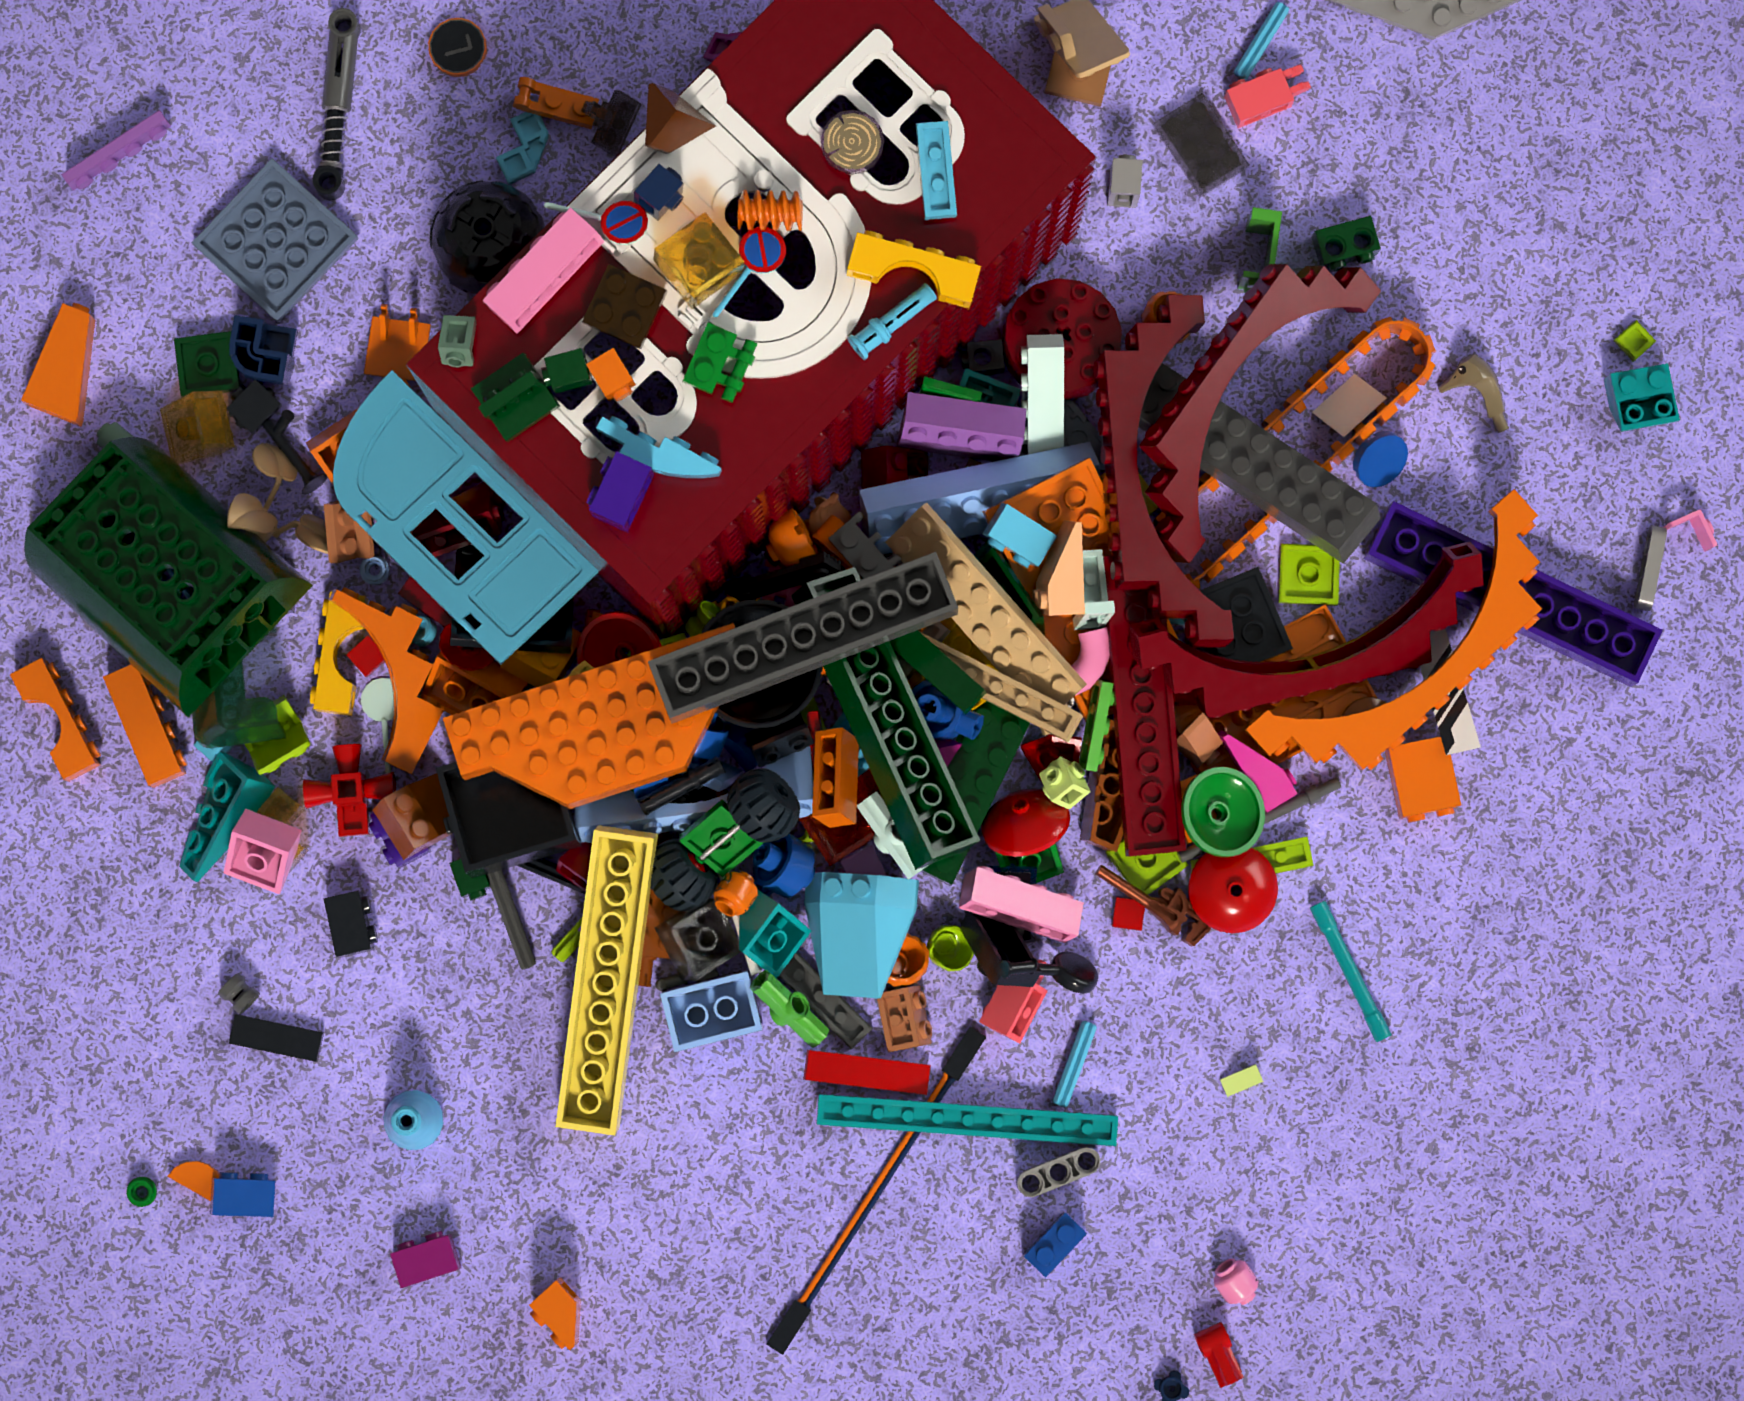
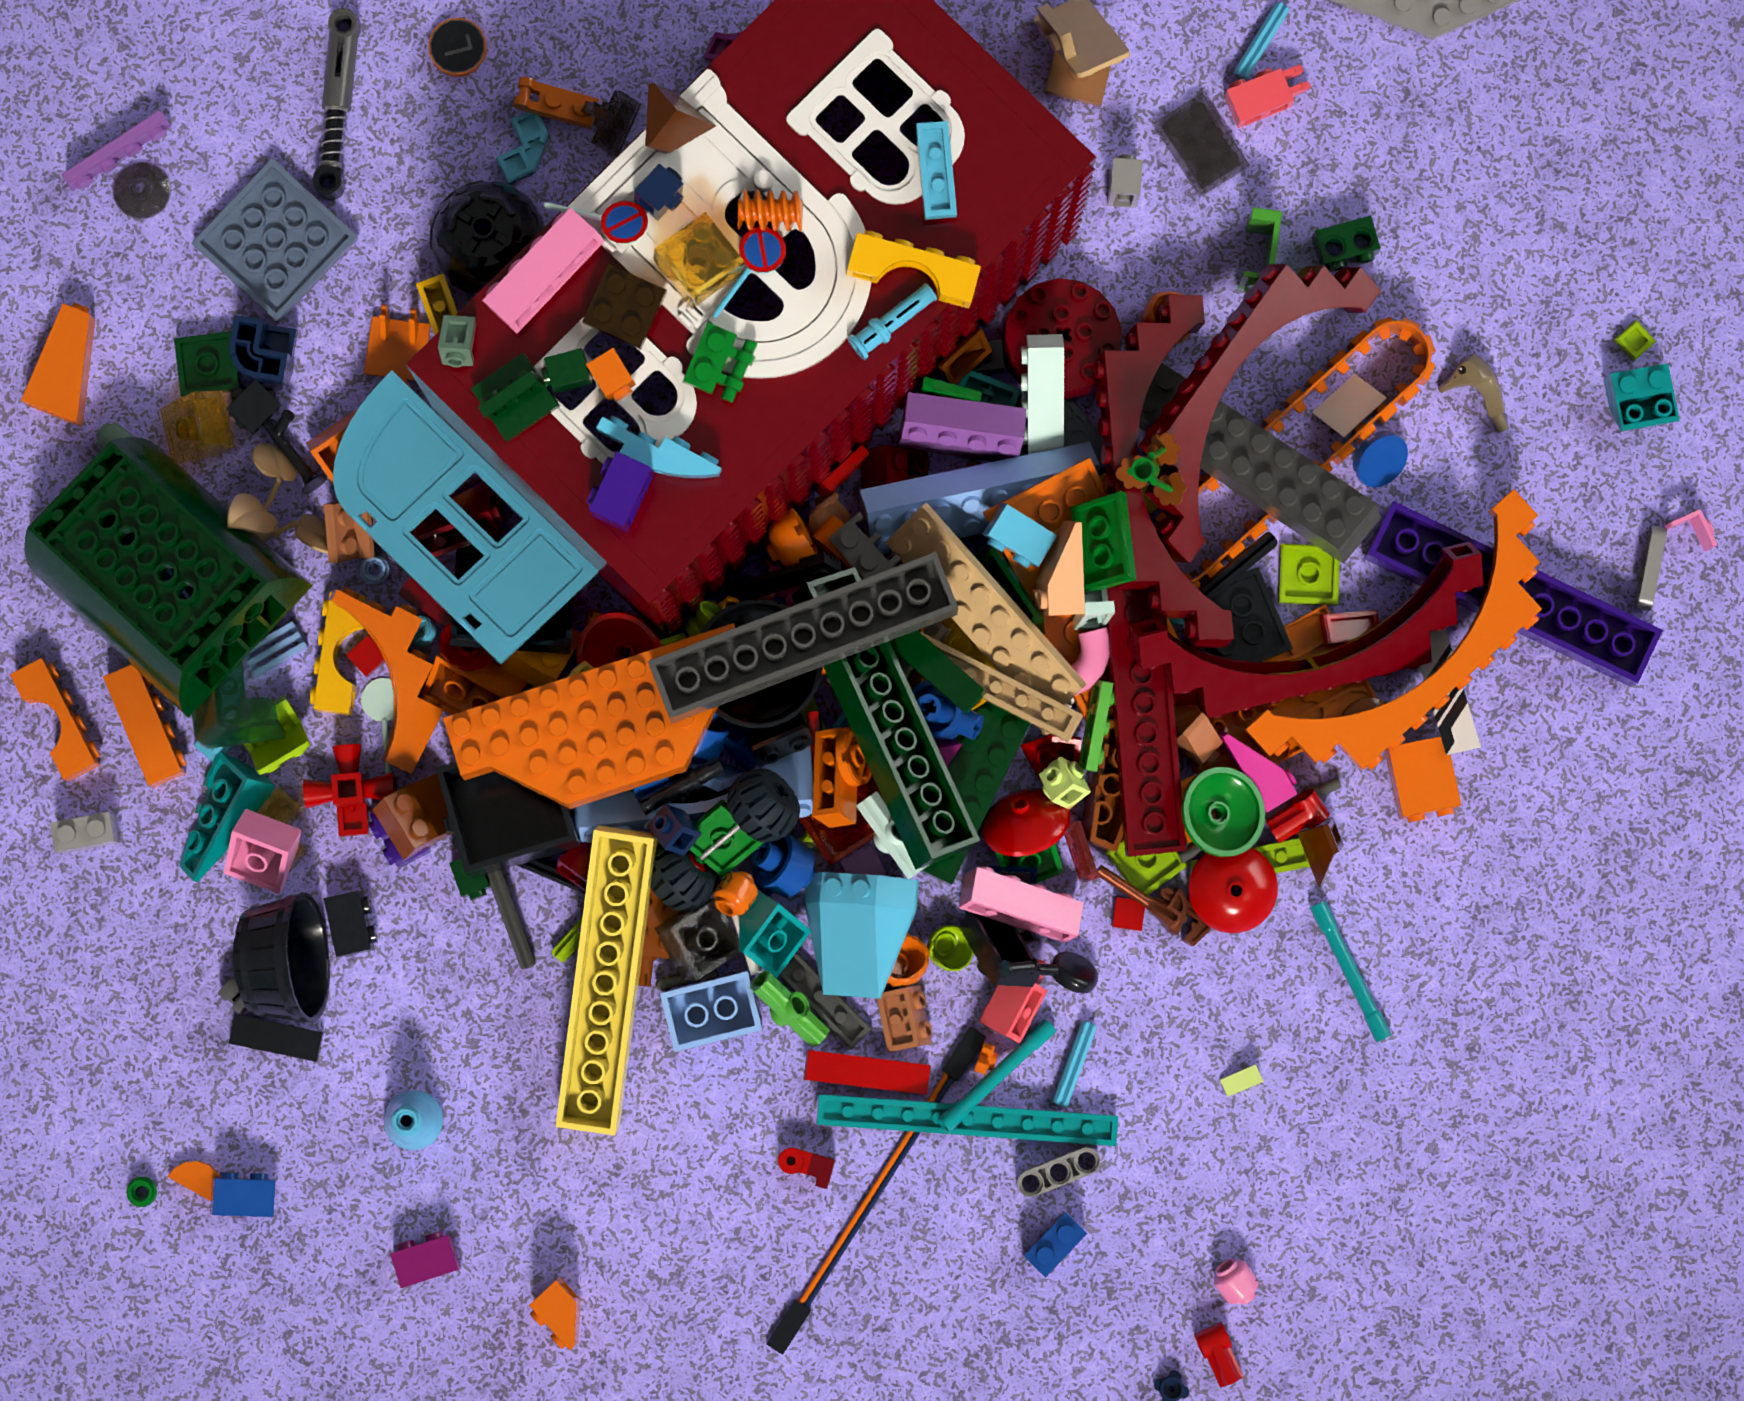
(85, 832): none -> light grey brick
(149, 201): none -> clear smoke dish
(283, 657): none -> light blue tile
(283, 959): none -> black piece
(437, 300): none -> yellow brick
(674, 829): none -> dark blue brick
(797, 1160): none -> leg
(843, 472): none -> red tile
(851, 759): none -> orange tile
(852, 142): dark tan tile -> none
(961, 1108): none -> teal piece
(965, 357): none -> reddish brown slope
(986, 1059): none -> orange plate
(1080, 853): none -> clear red tile
(1105, 542): none -> green tile
(1141, 470): none -> dark orange plant
(1239, 565): none -> black axle
(1305, 811): none -> red piece
(1320, 846): none -> reddish brown slope
(1343, 627): none -> tile

